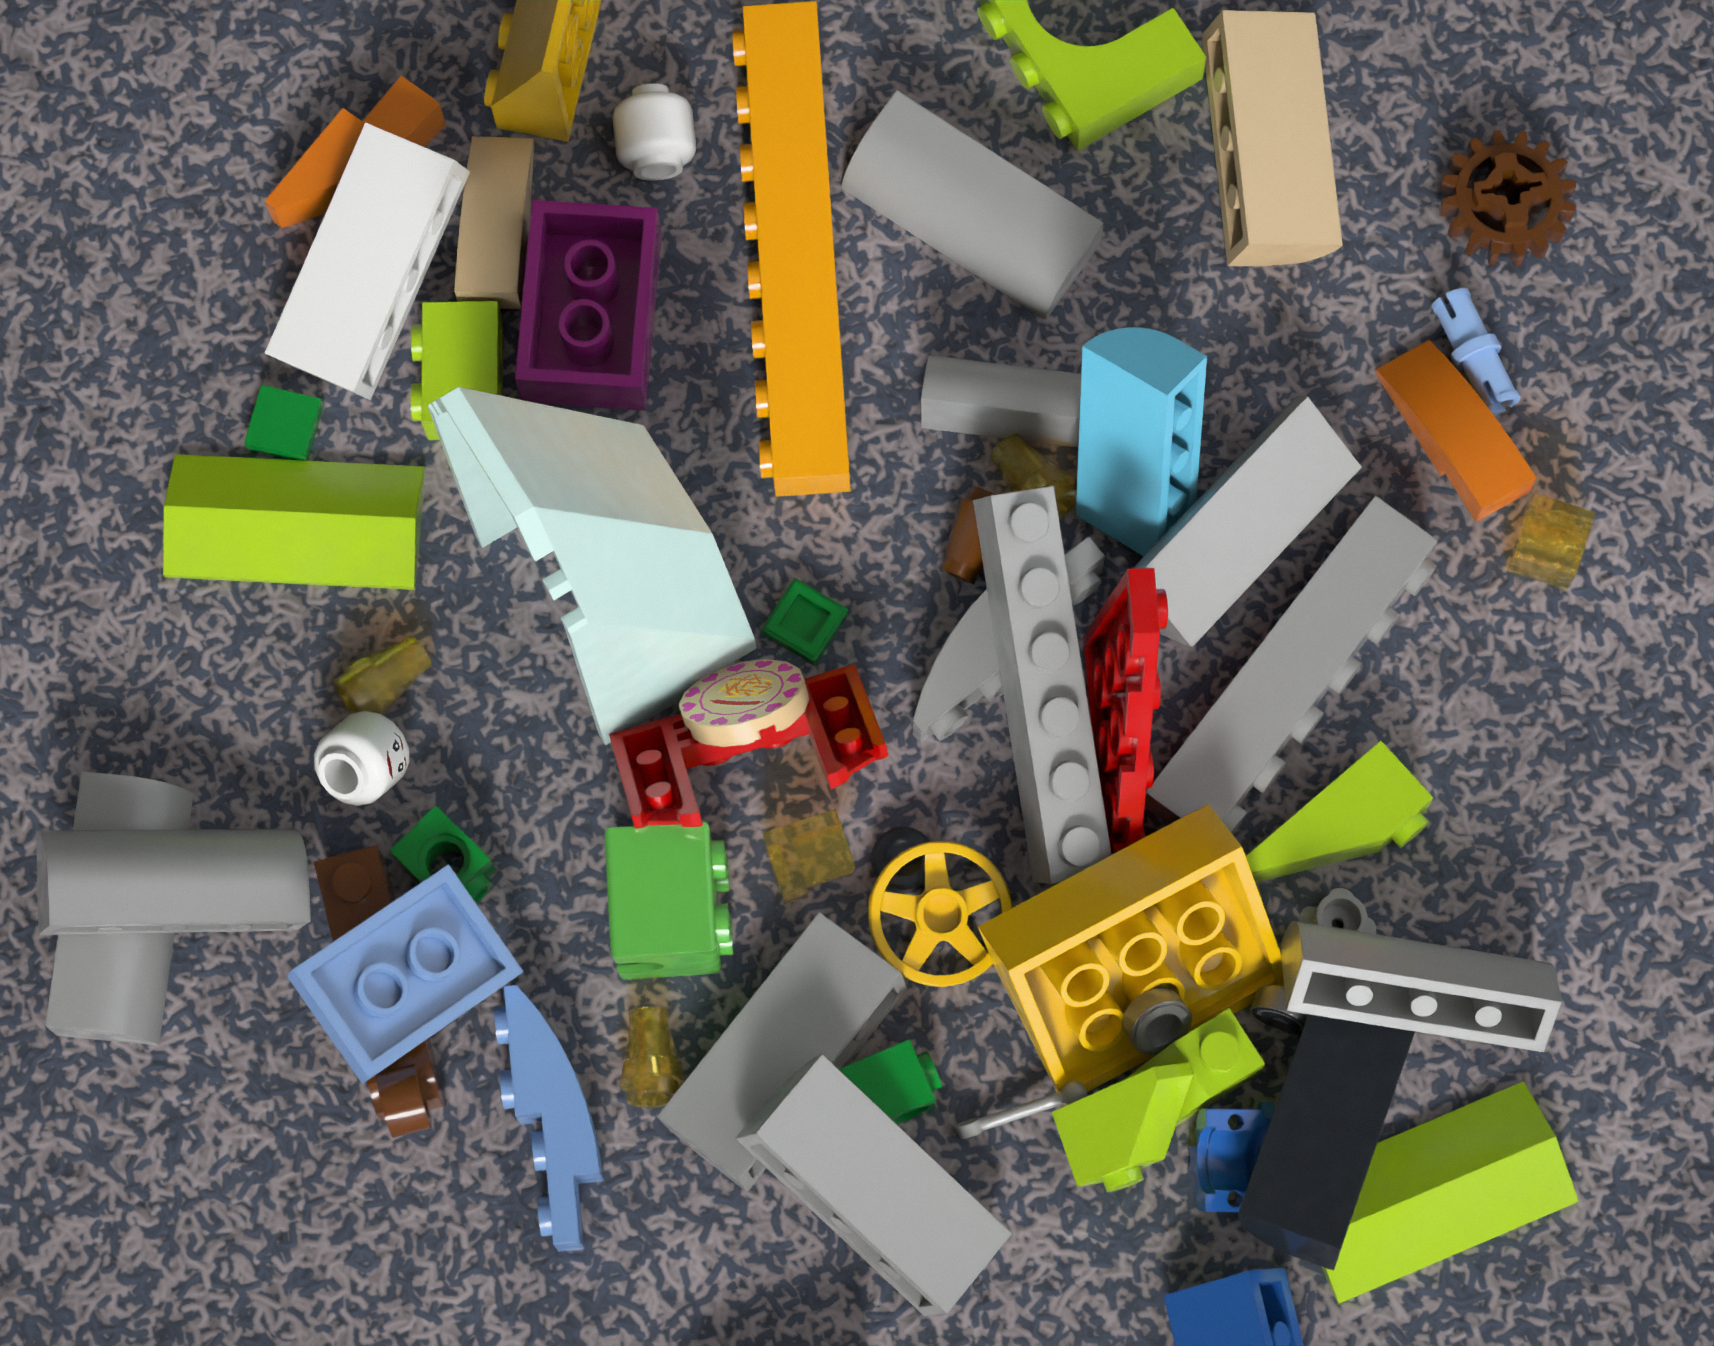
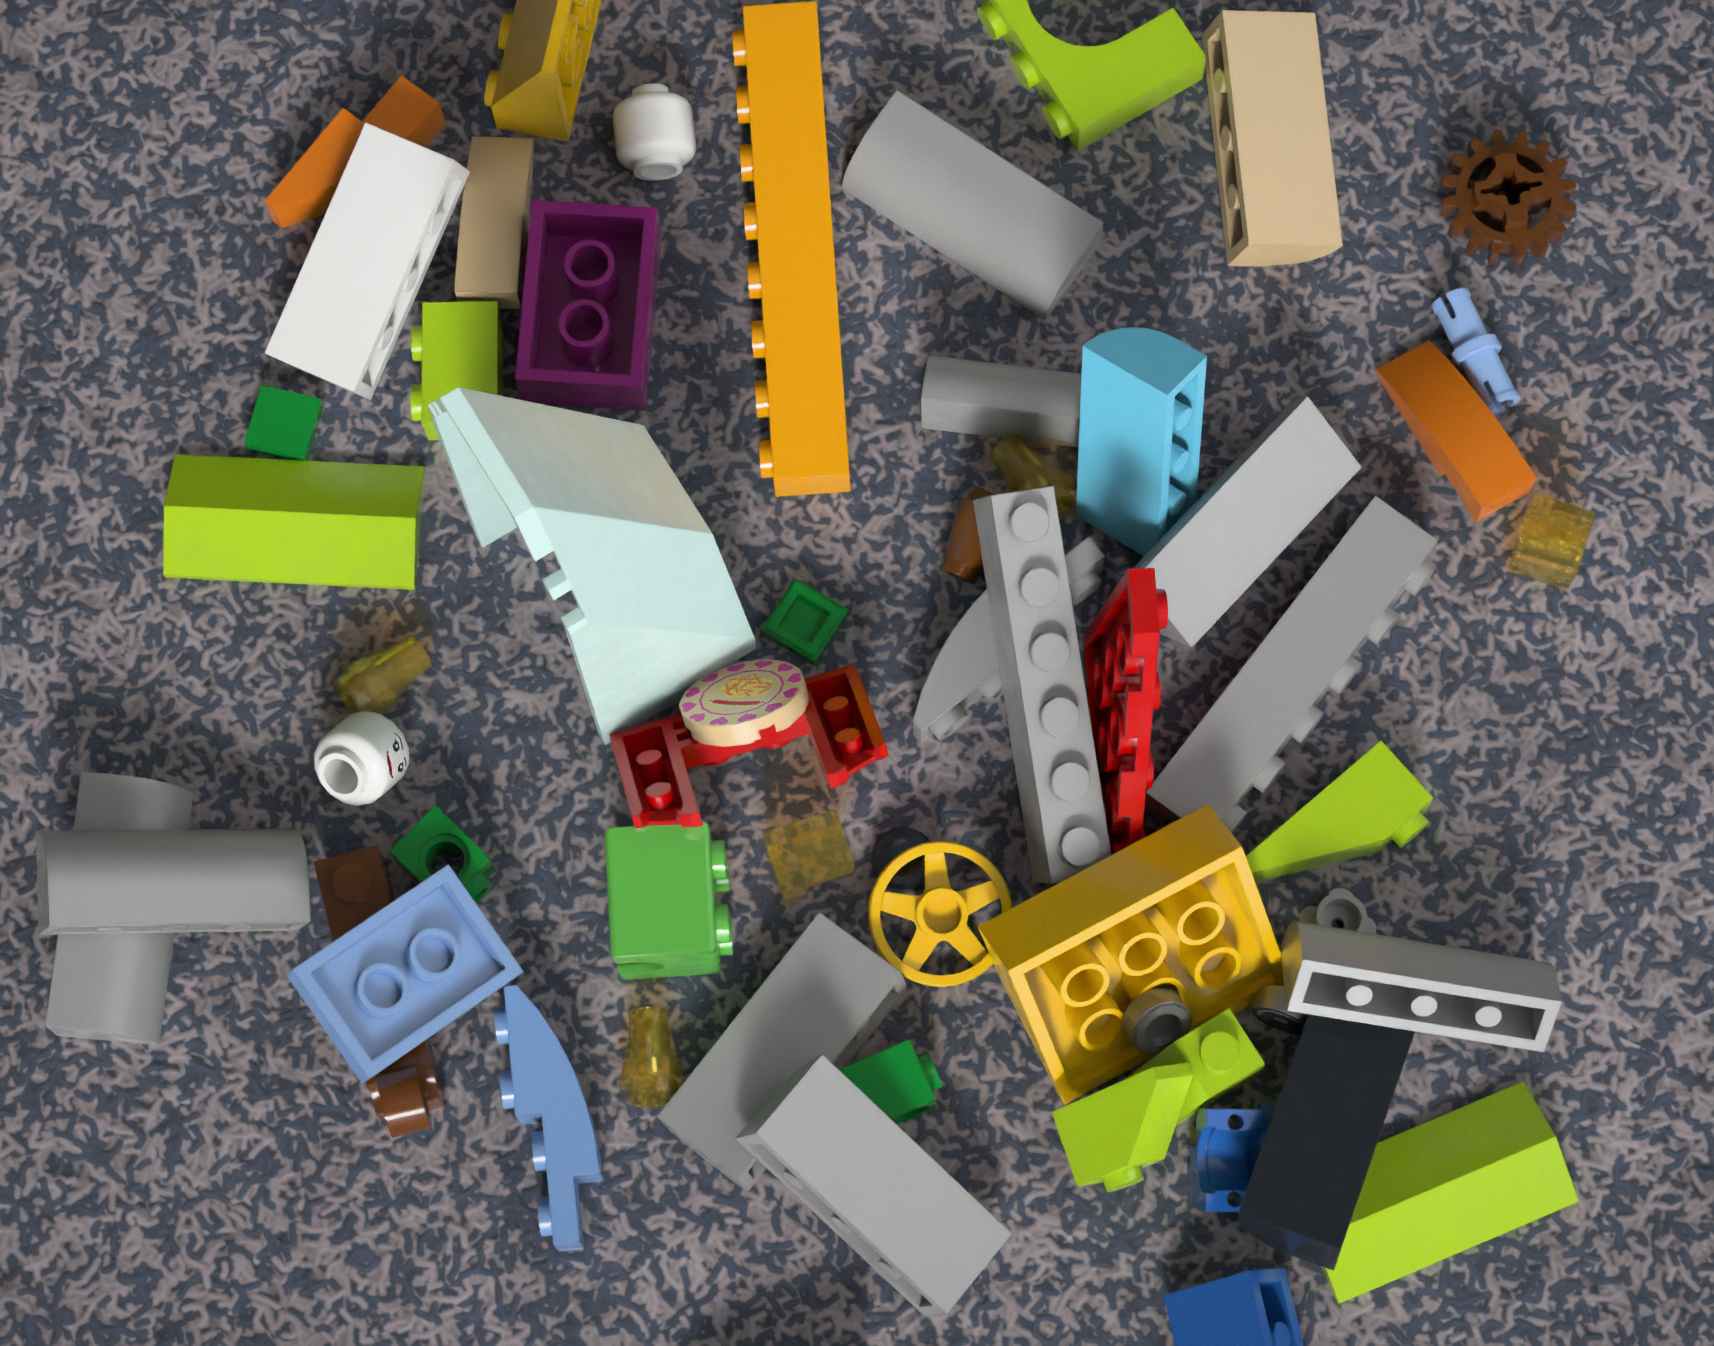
(1070, 1093): light grey hinge -> none

